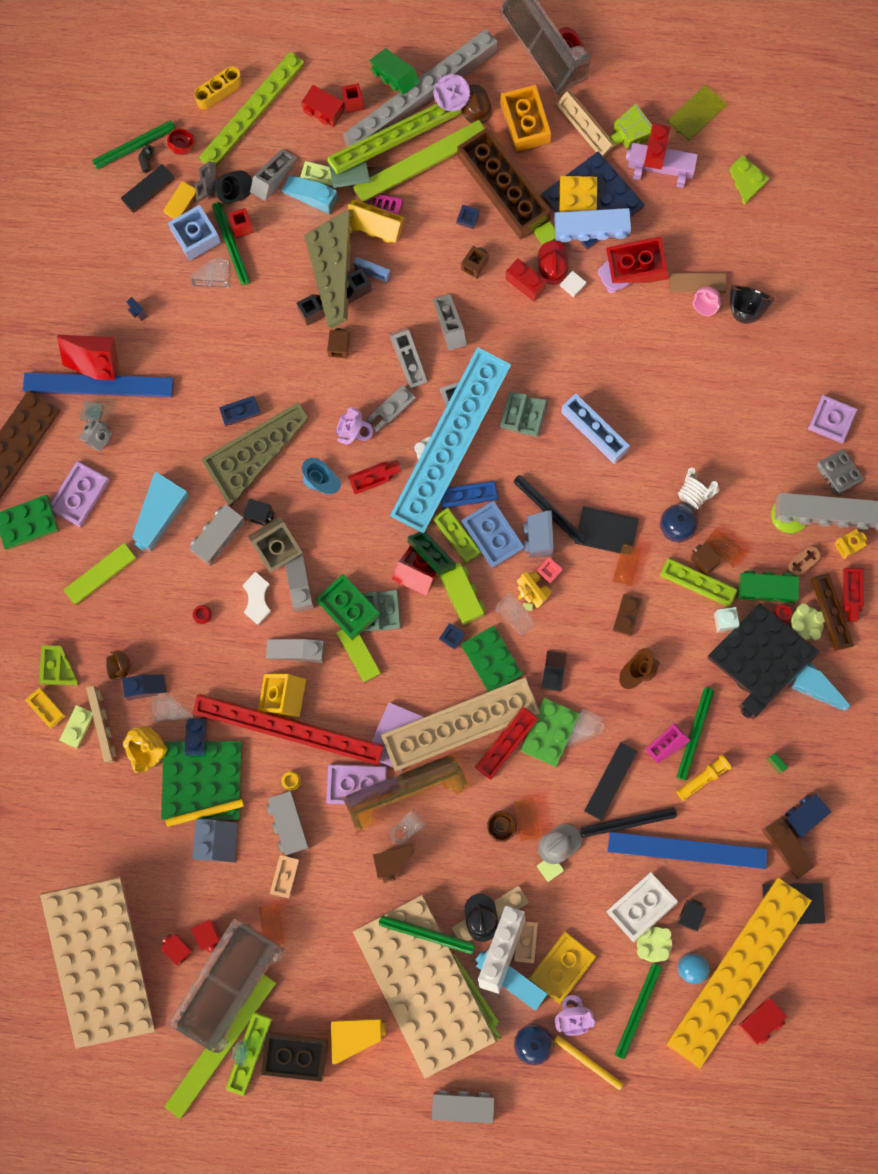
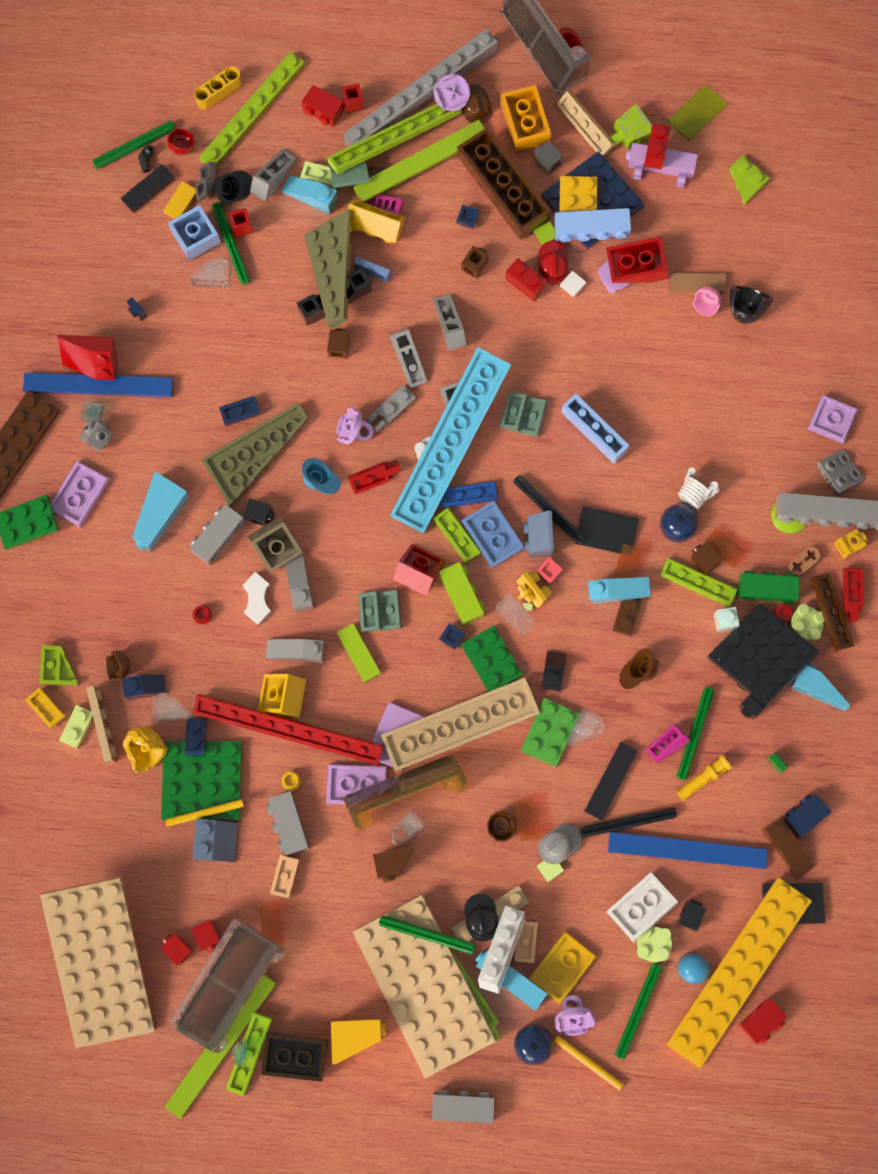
(99, 574): lime tile -> none
(347, 607): green plate -> none
(394, 71): green brick -> none
(431, 553): dark green plate -> none
(506, 742): red tile -> none
(548, 157): none -> dark grey brick
(618, 589): none -> medium azure slope

